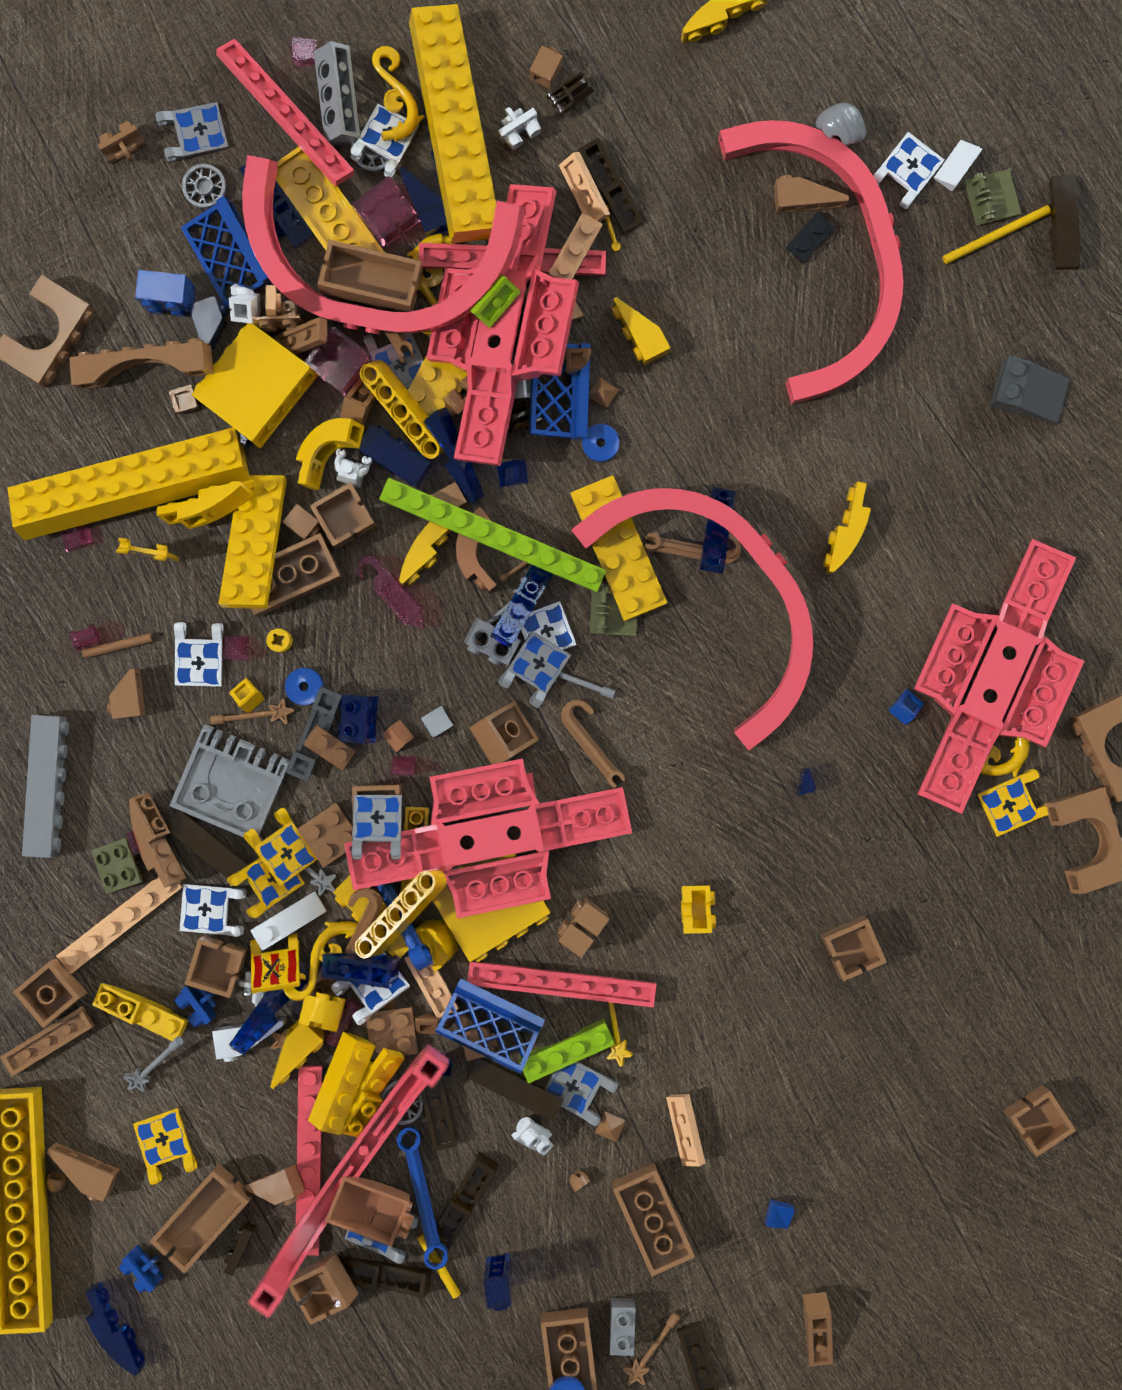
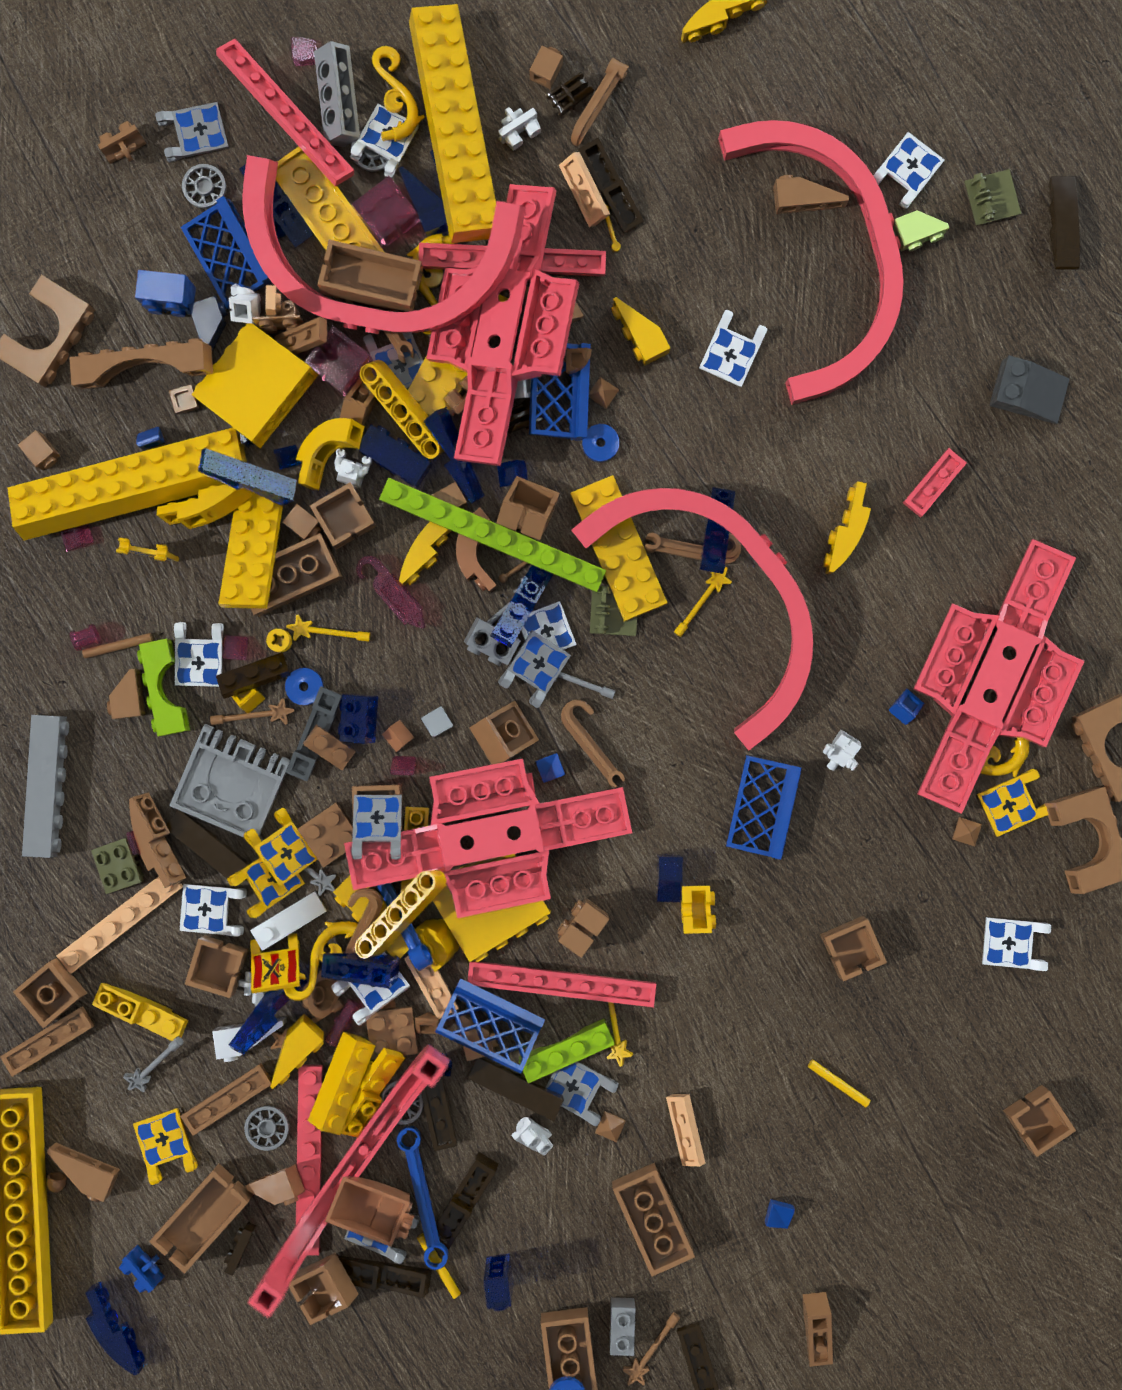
(39, 450): none -> medium nougat brick
(150, 438): none -> blue slope
(156, 660): none -> lime arch
(200, 1001): blue hips -> none
(226, 1099): none -> medium nougat plate
(248, 476): none -> slope
(253, 675): none -> dark brown plate
(266, 1127): none -> light grey wheel
(287, 456): none -> clear blue slope
(303, 628): none -> yellow piece
(322, 1011): yellow cylinder -> none
(495, 301): lime plate -> none
(527, 508): none -> medium nougat piece
(550, 767): none -> blue slope
(576, 248): light nougat plate -> none
(578, 1180): medium nougat hinge -> none
(614, 73): none -> medium nougat piece
(669, 878): none -> clear blue slope
(716, 582): none -> yellow piece
(731, 353): none -> white flag
(784, 811): none -> blue fence
(806, 782): clear blue slope -> none
(810, 237): black plate -> none
(839, 1083): none -> yellow bar
(842, 751): none -> white piece
(843, 121): light grey piece -> none
(918, 228): none -> yellowish green slope
(934, 482): none -> coral plate
(957, 164): white slope -> none
(966, 831): none -> medium nougat slope
(997, 234): yellow piece -> none
(1010, 943): none -> white flag

